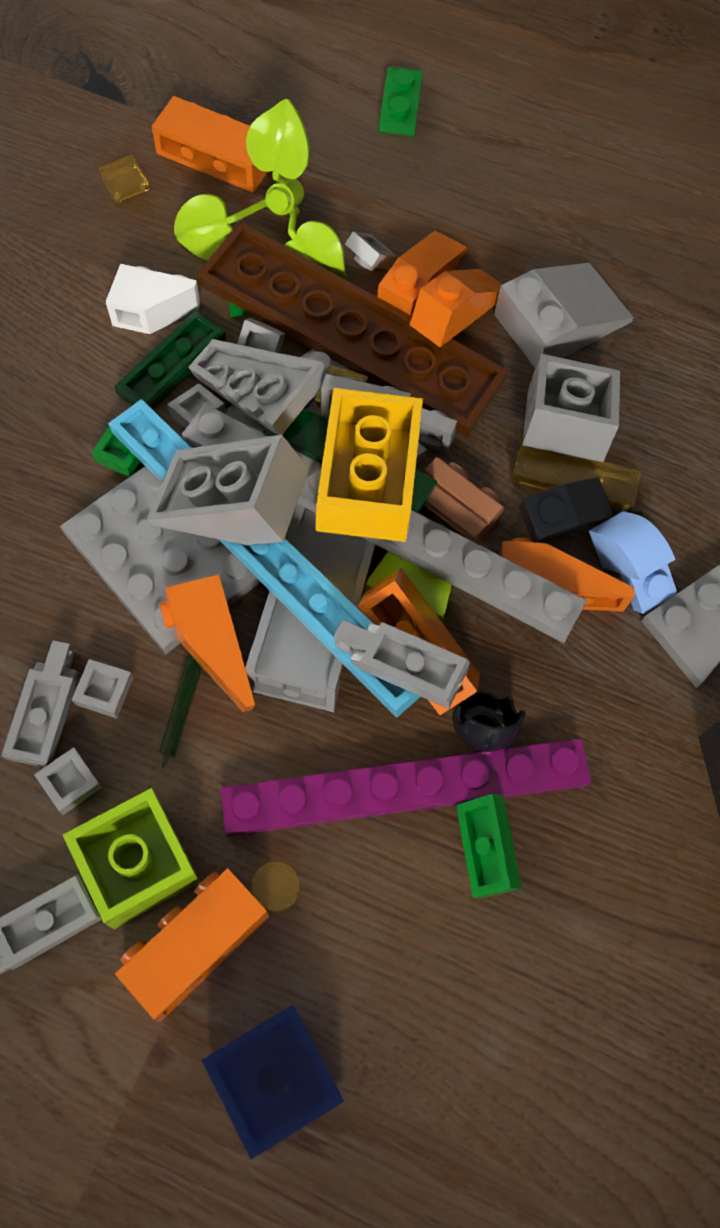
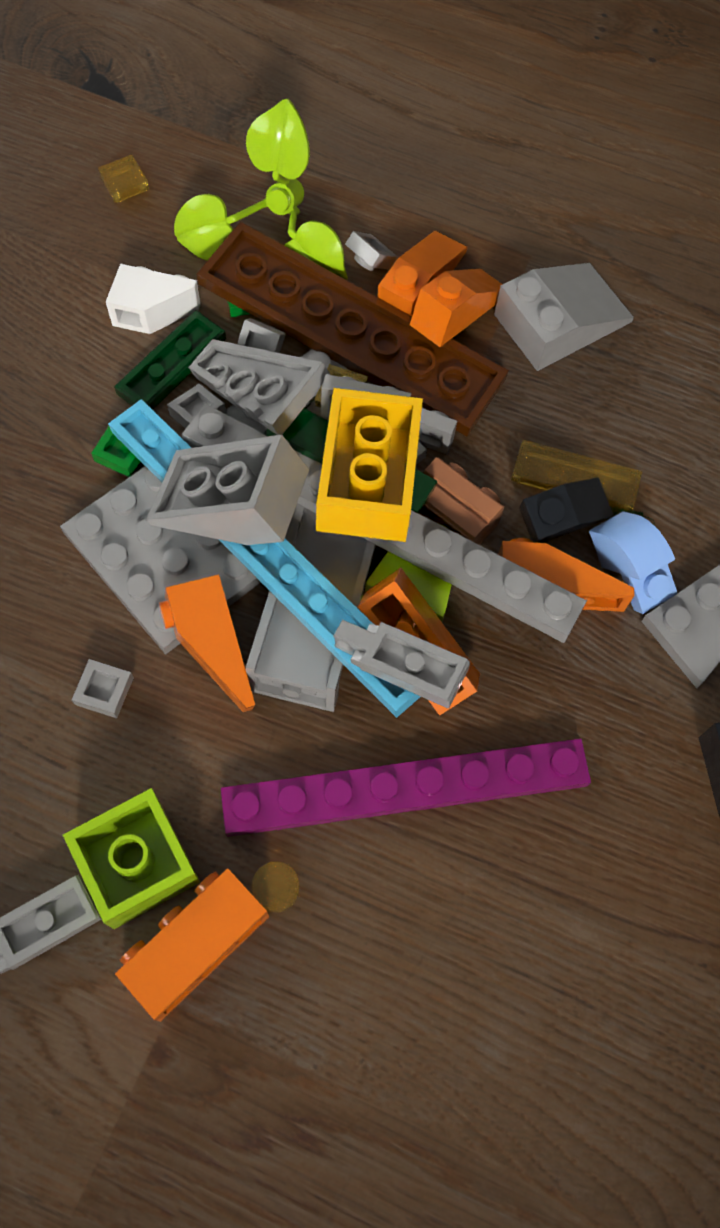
(42, 708): light grey hinge -> none
(68, 781): light grey plate -> none
(185, 689): dark green piece -> none
(206, 143): orange brick -> none
(272, 1081): clear blue brick -> none
(400, 101): green plate -> none
(487, 721): black hair -> none
(488, 846): green plate -> none
(572, 408): light grey brick -> none

